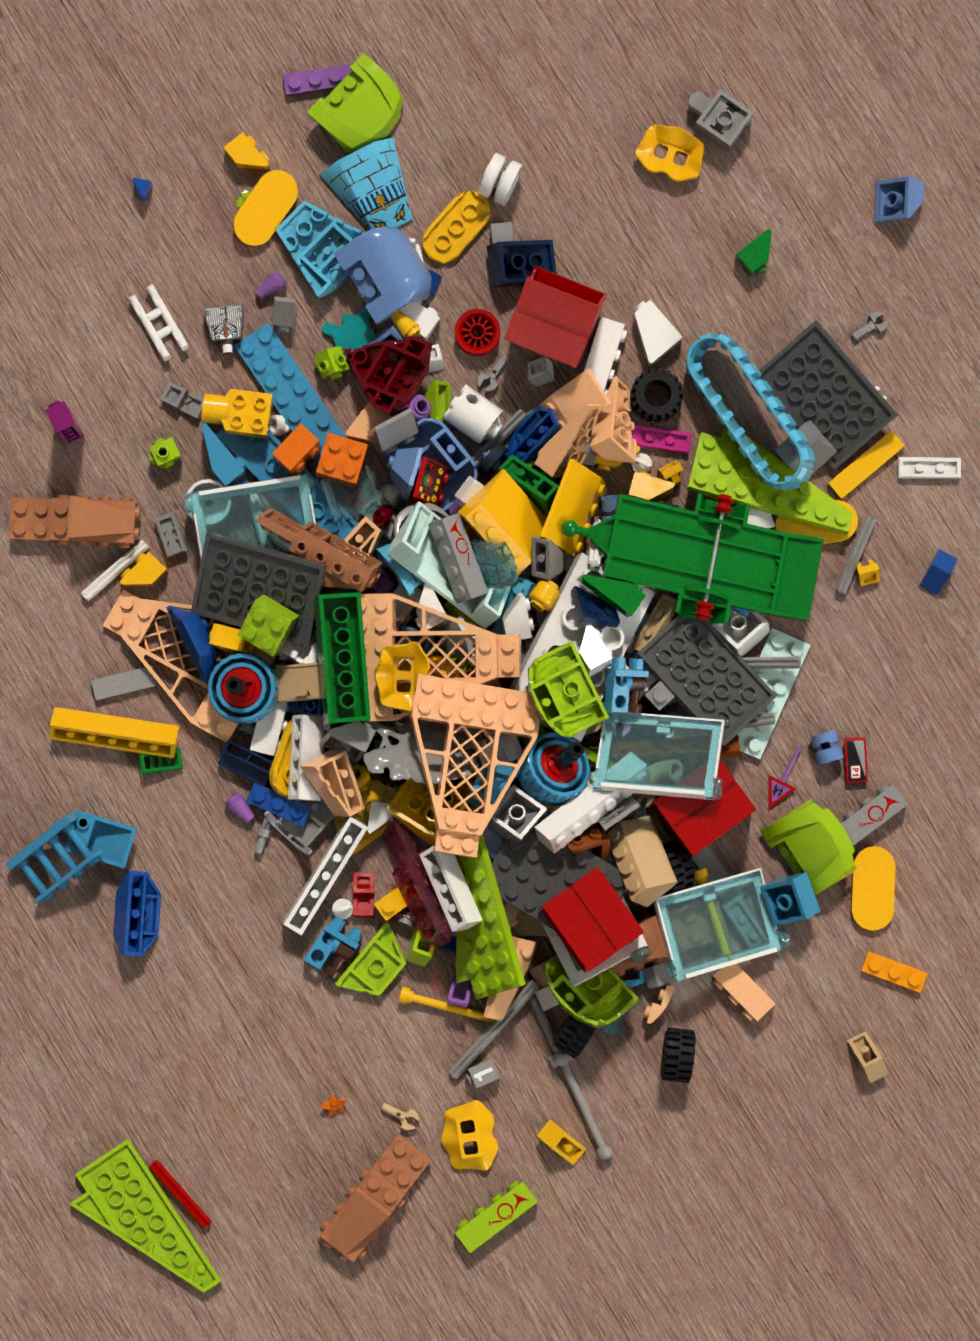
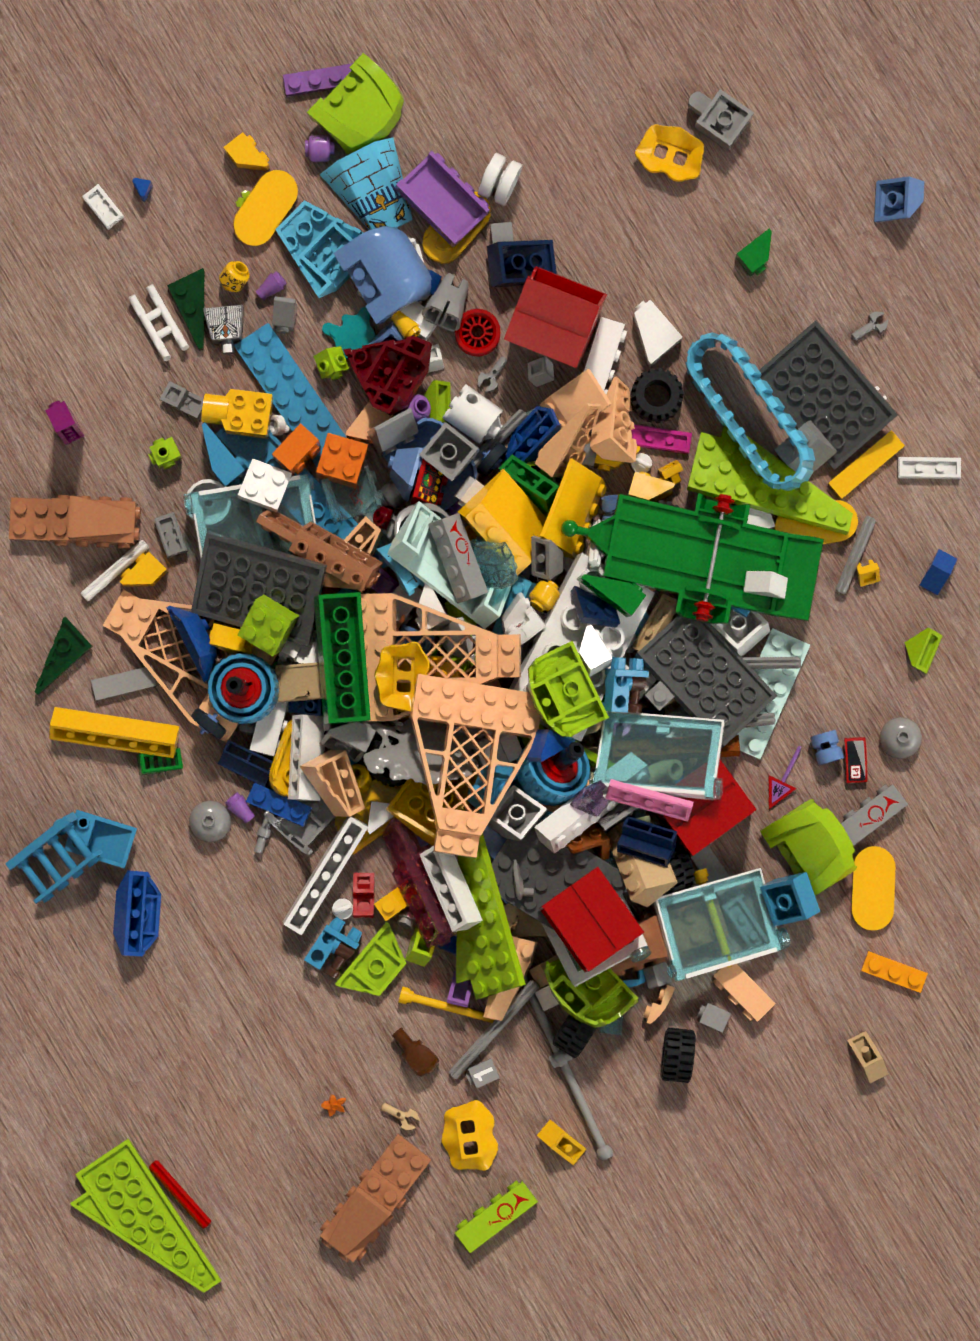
(67, 649): none -> dark green wing
(103, 206): none -> white plate
(189, 297): none -> dark green wing
(208, 723): none -> black wheel
(210, 821): none -> light grey cylinder
(234, 276): none -> yellow head
(264, 485): none -> white plate
(319, 148): none -> medium lavender head
(416, 1056): none -> reddish brown piece
(443, 198): none -> medium lavender panel
(447, 304): none -> light grey piece
(449, 452): none -> light grey slope
(520, 891): none -> light grey bar
(528, 626): none -> white leg
(546, 745): none -> blue slope
(591, 799): none -> clear purple slope
(647, 841): none -> dark blue piece
(649, 800): none -> bright pink tile
(713, 1017): none -> light grey brick
(765, 584): none -> white slope
(900, 738): none -> light grey cylinder
(923, 648): none -> lime slope

